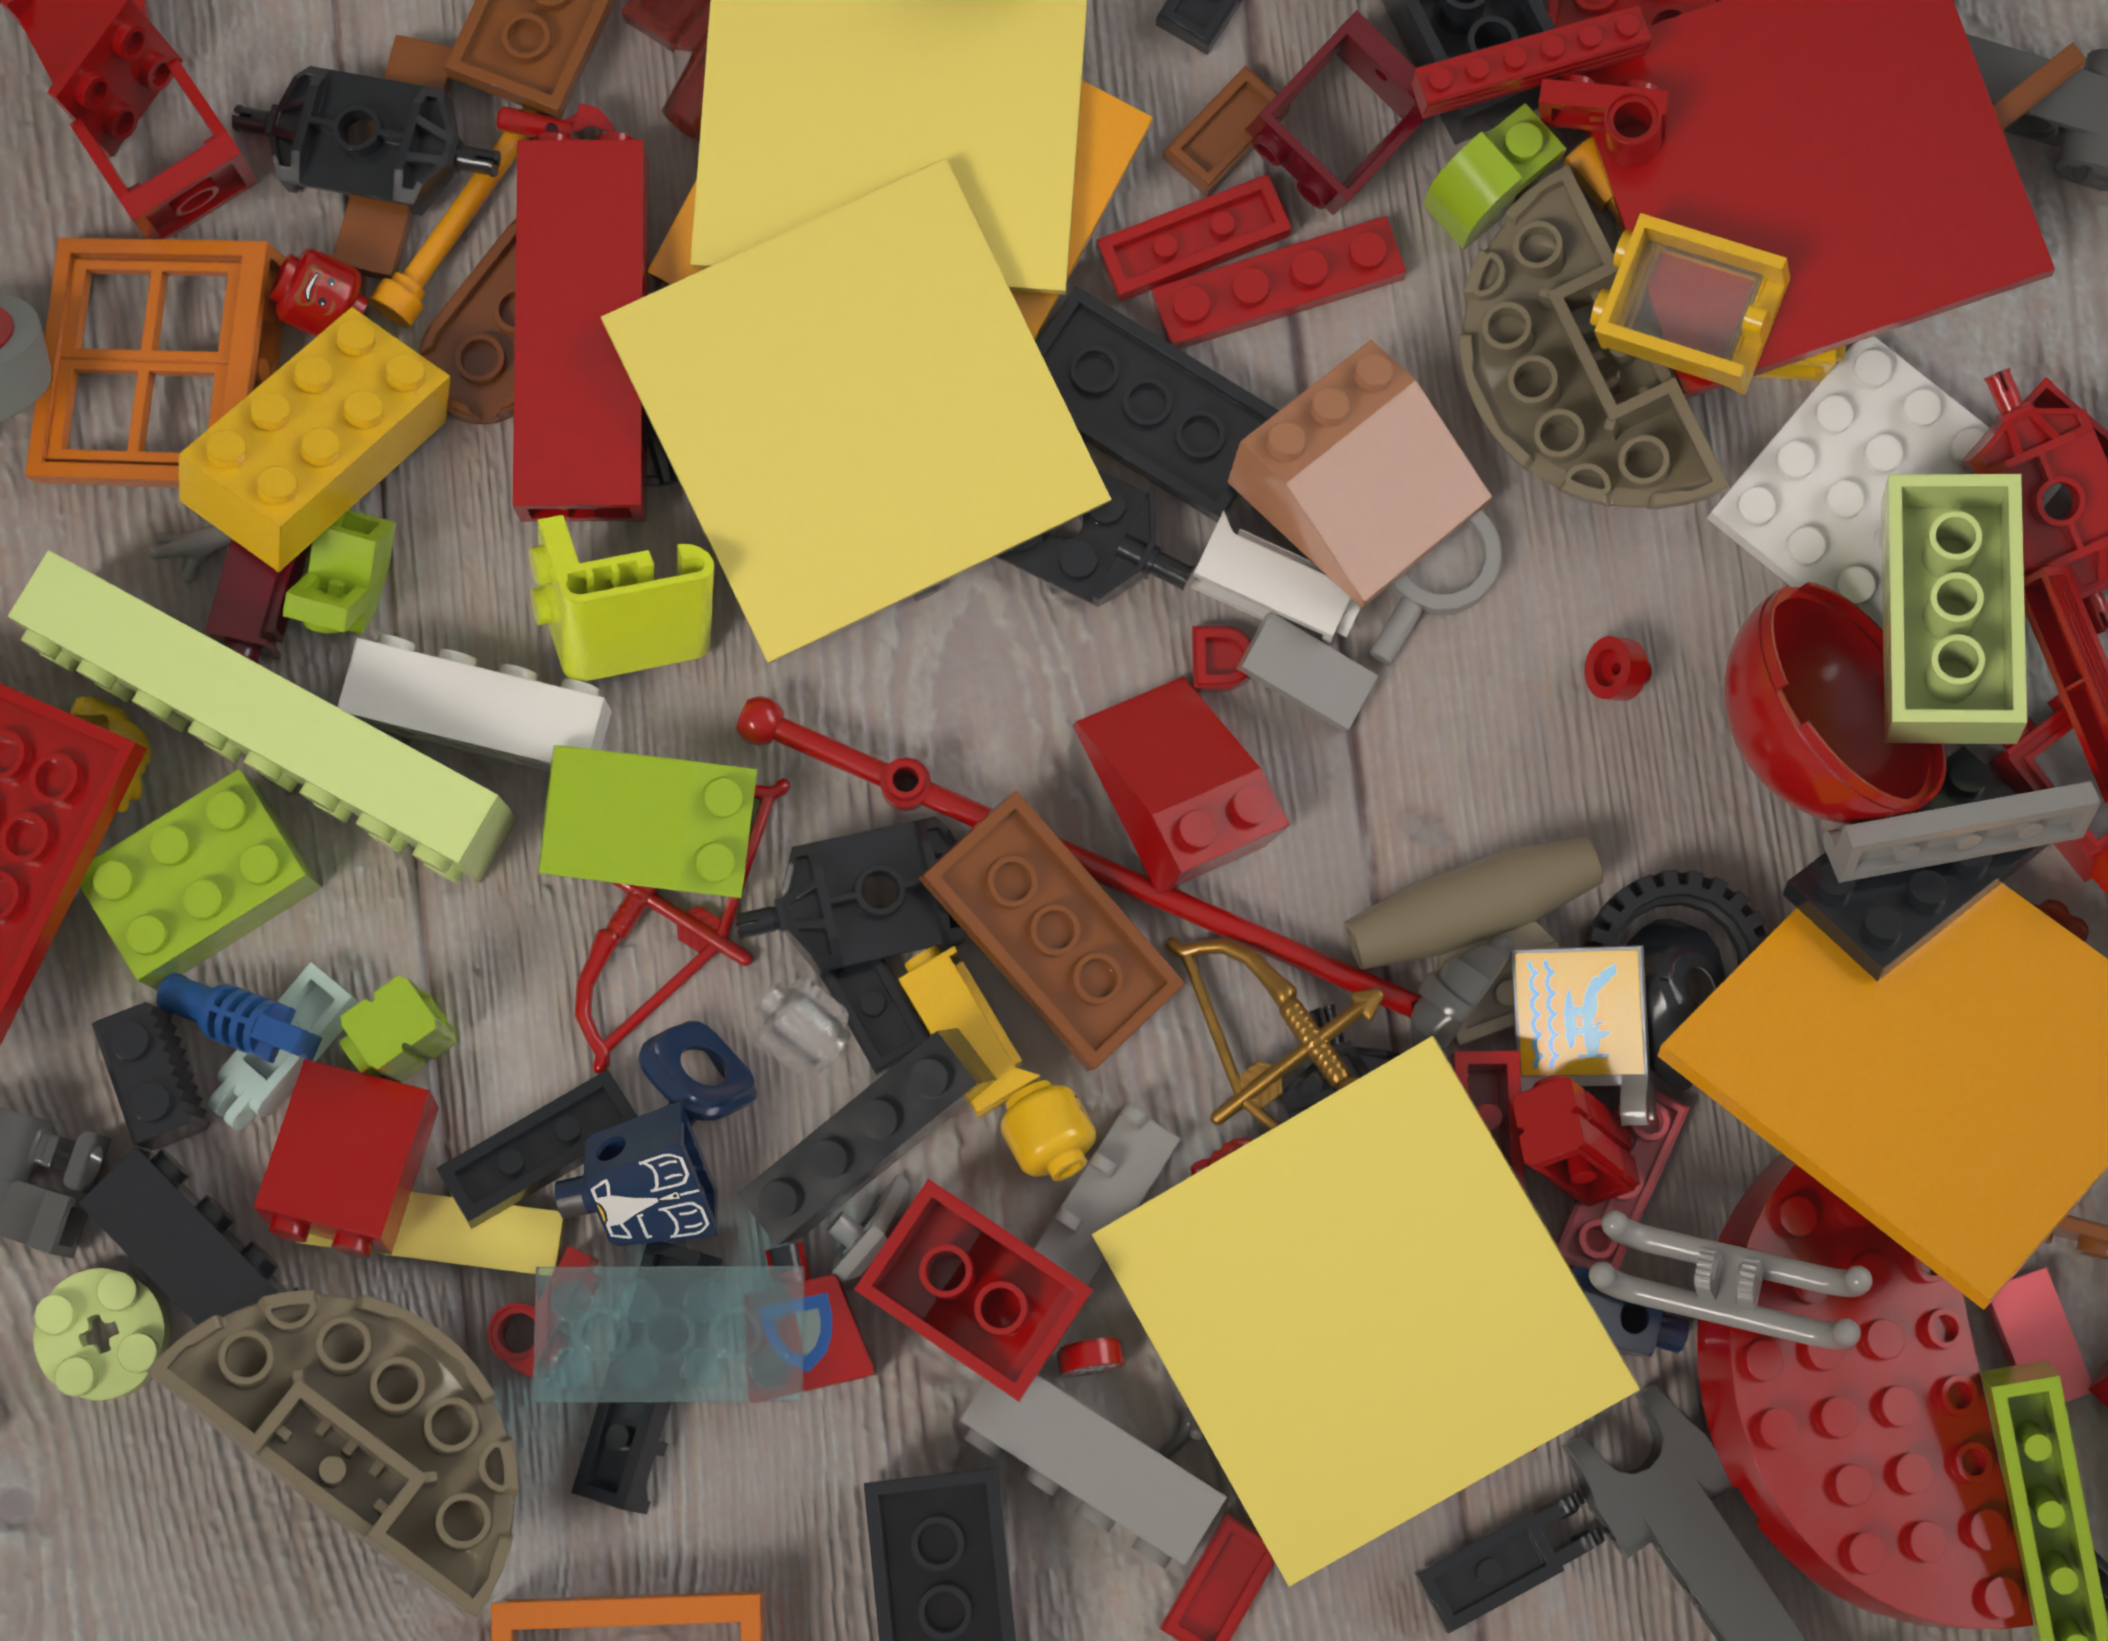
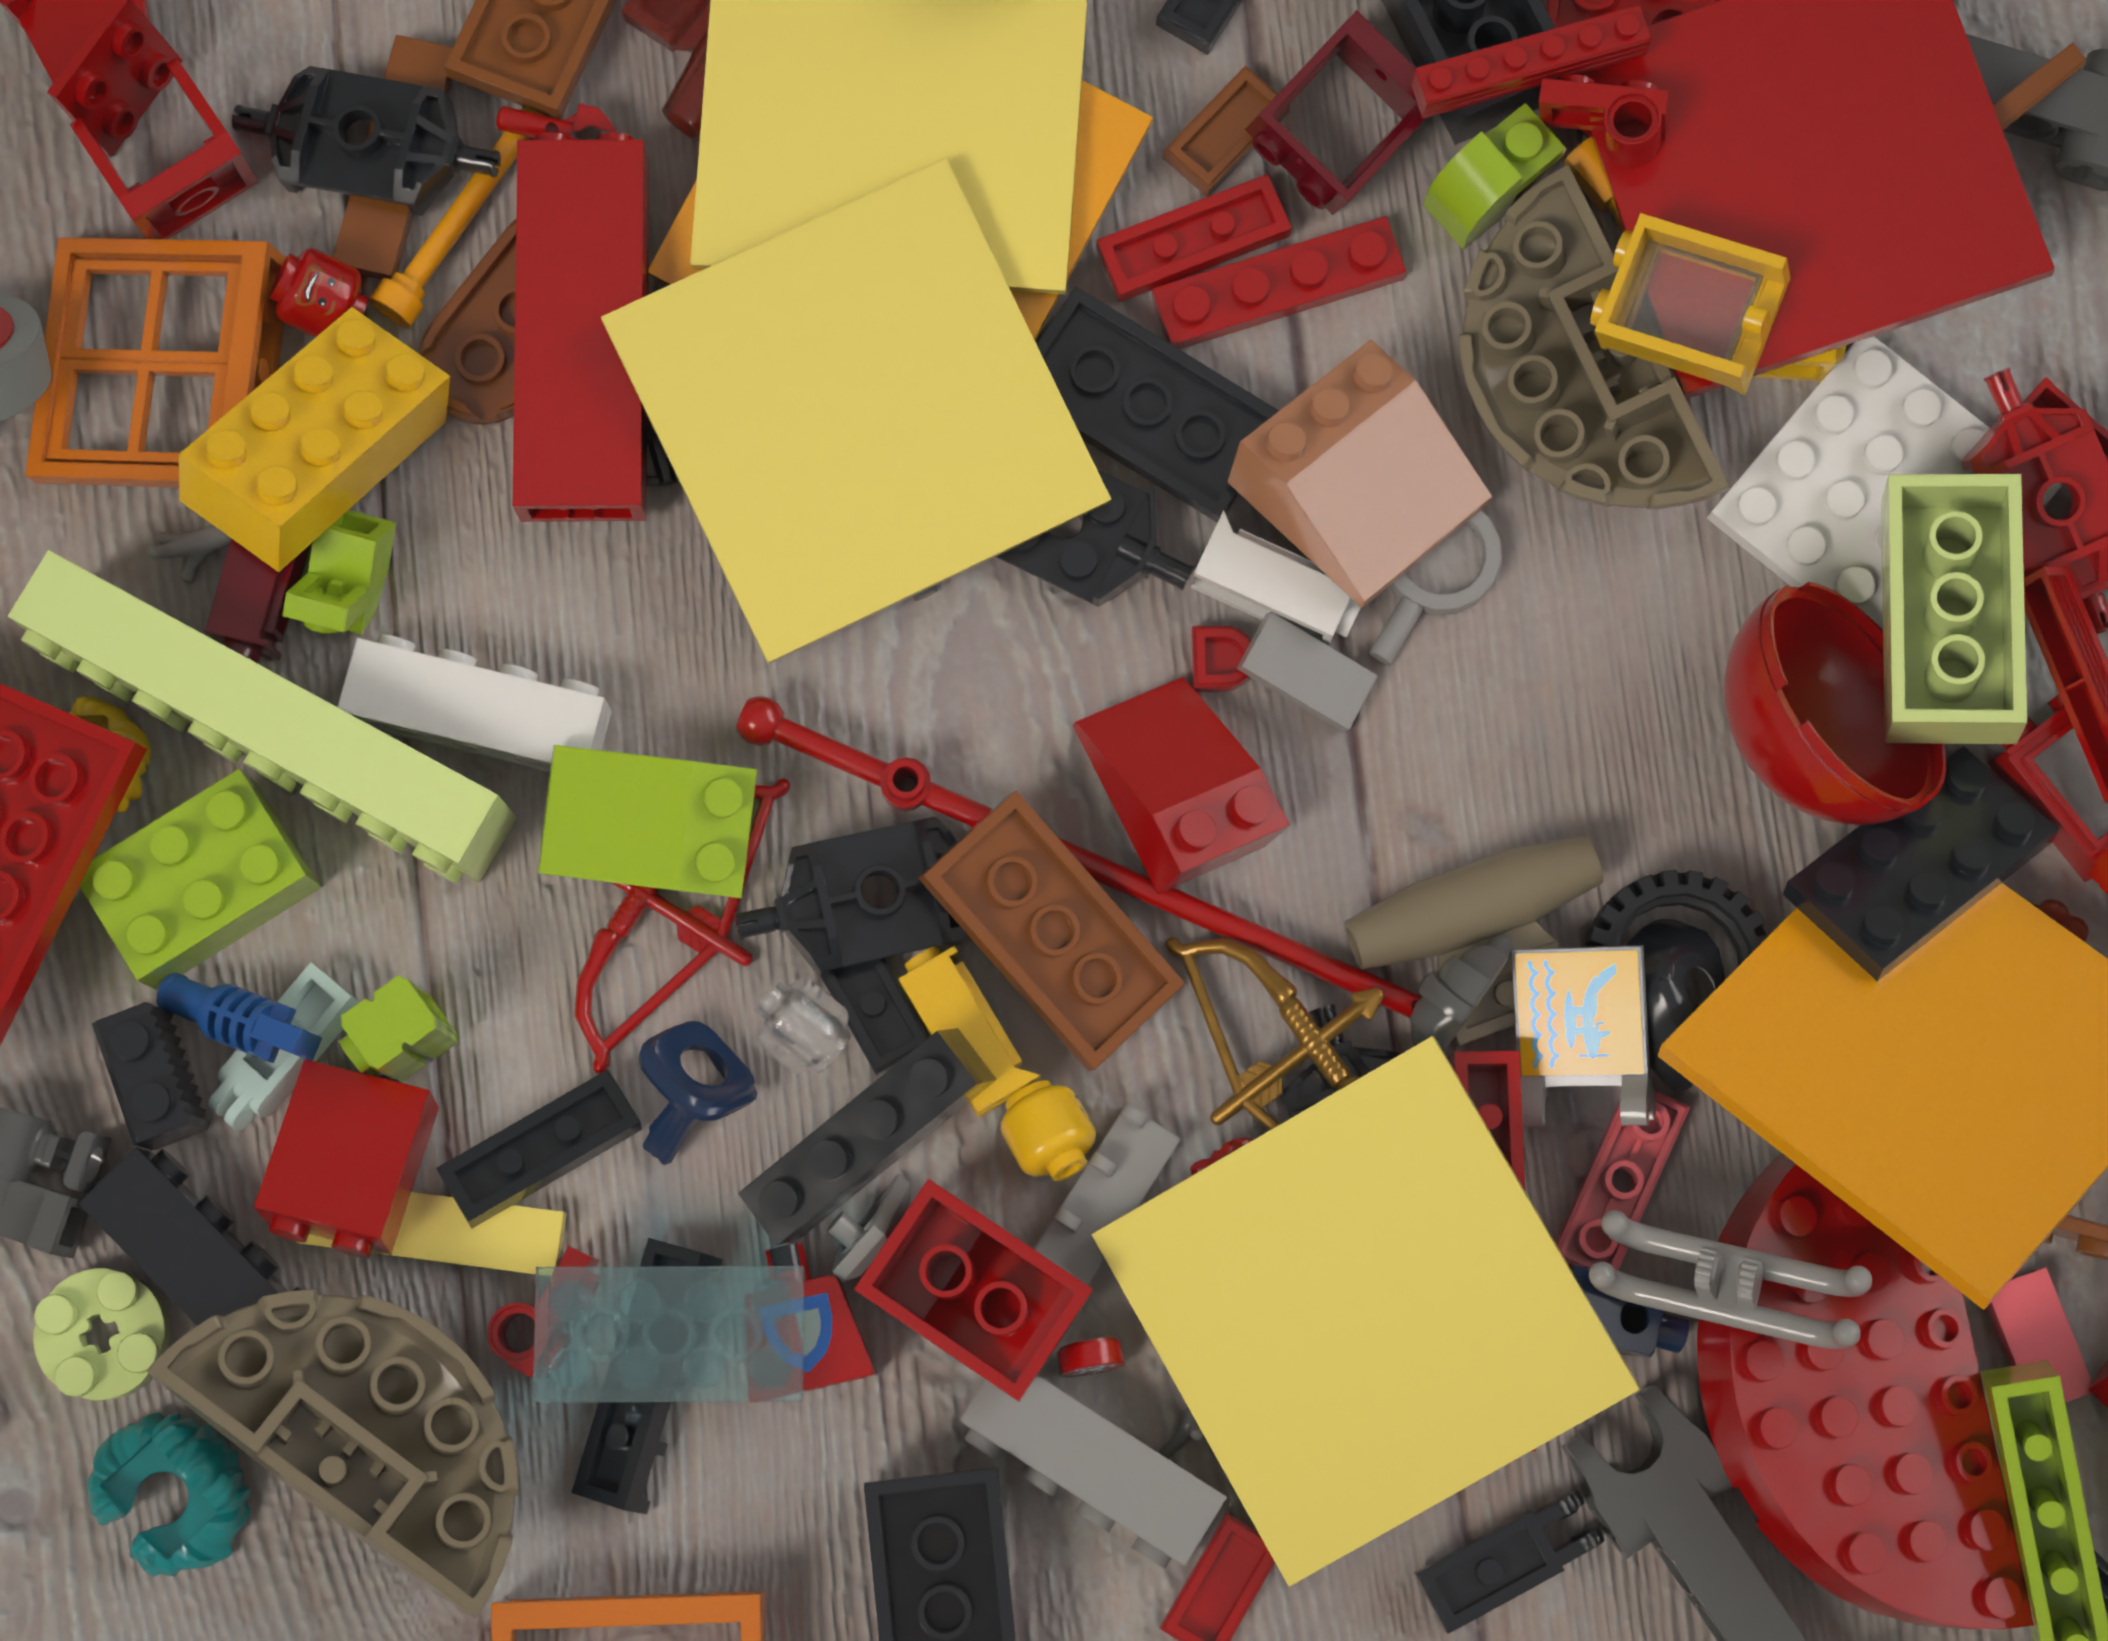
(206, 1466): none -> teal piece
(611, 611): neon yellow piece -> none
(644, 1181): dark blue torso -> none
(1575, 1141): red brick -> none
(1616, 668): red tile -> none
(1961, 831): light grey hinge -> none

